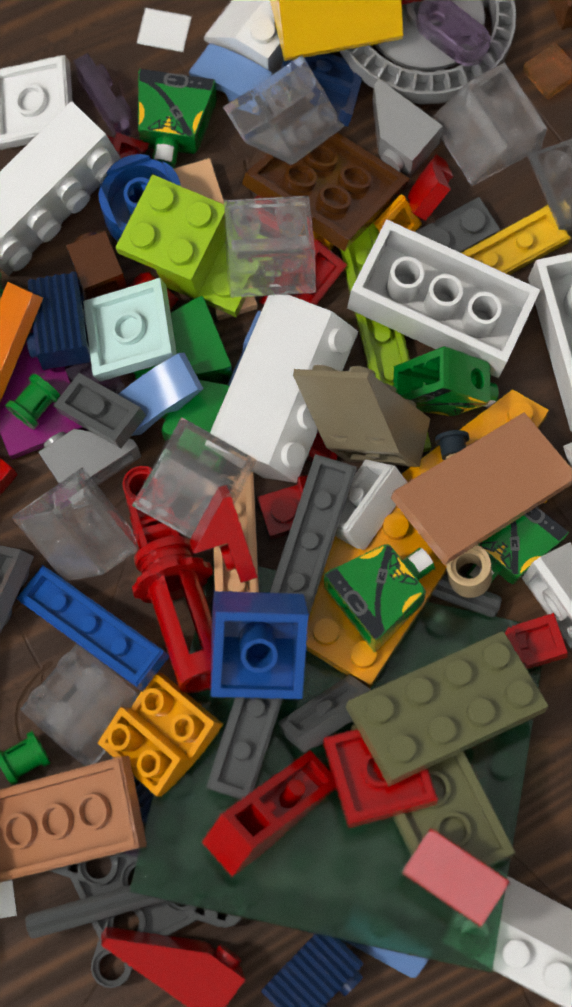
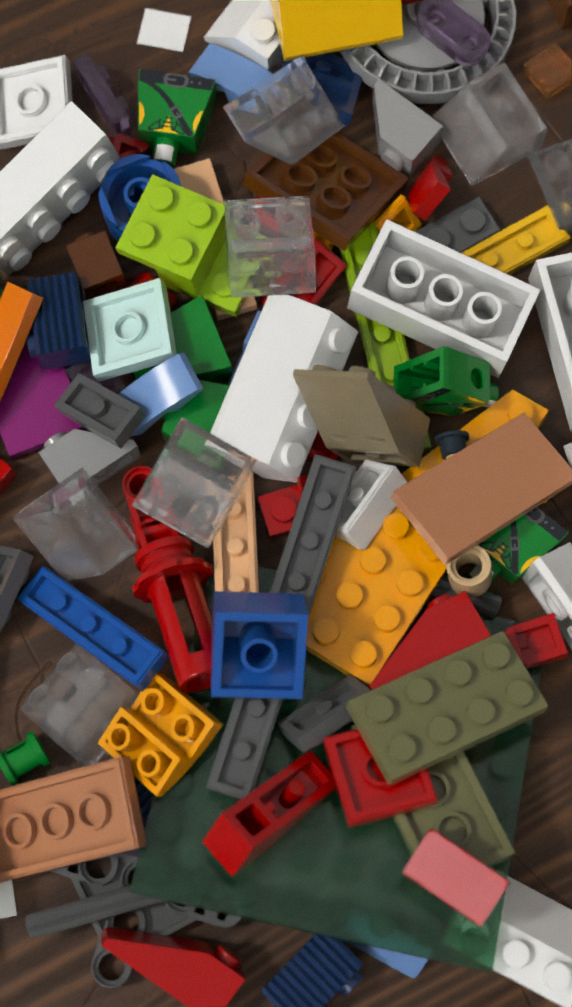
(33, 401): green bush -> none
(222, 526): red slope -> none
(379, 591): green torso -> none
(441, 631): none -> red slope

